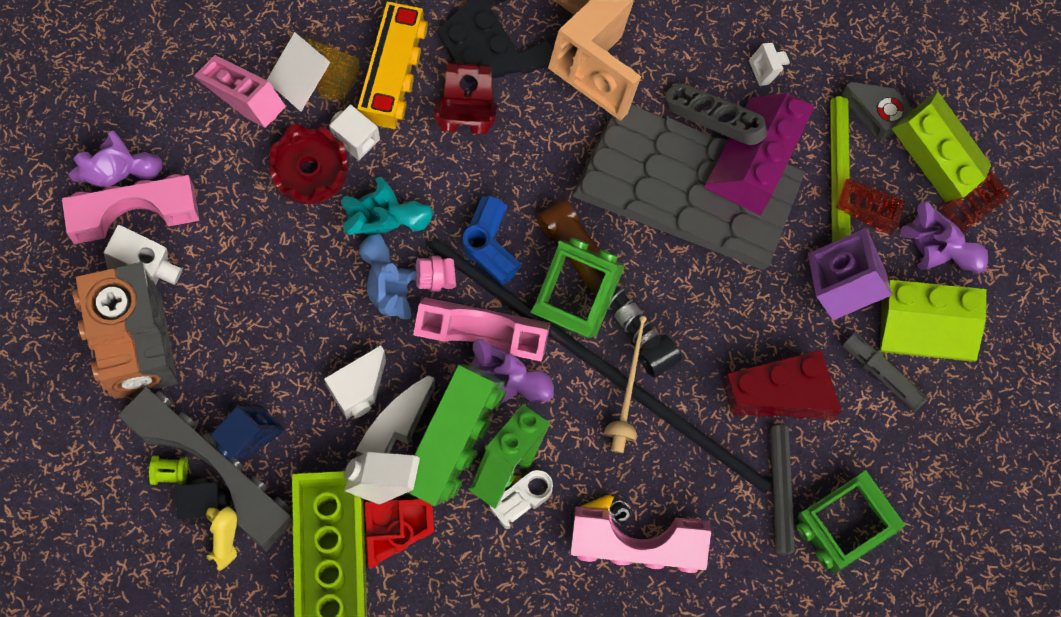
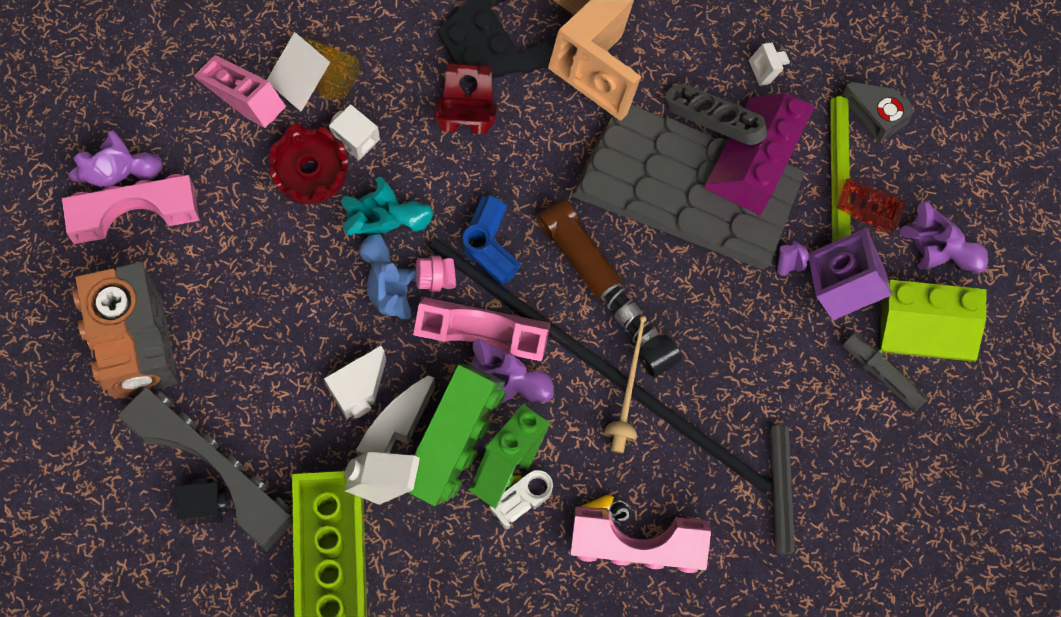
(131, 248): white torso -> none
(158, 465): lime bush -> none
(223, 531): light yellow piece -> none
(246, 432): dark blue slope -> none
(392, 63): yellow brick -> none
(395, 526): red slope -> none
(602, 261): bright green window -> none
(786, 387): dark red wedge -> none
(792, 257): none -> medium lavender plate
(828, 552): bright green window -> none
(942, 148): lime slope -> none
(994, 186): clear red slope -> none

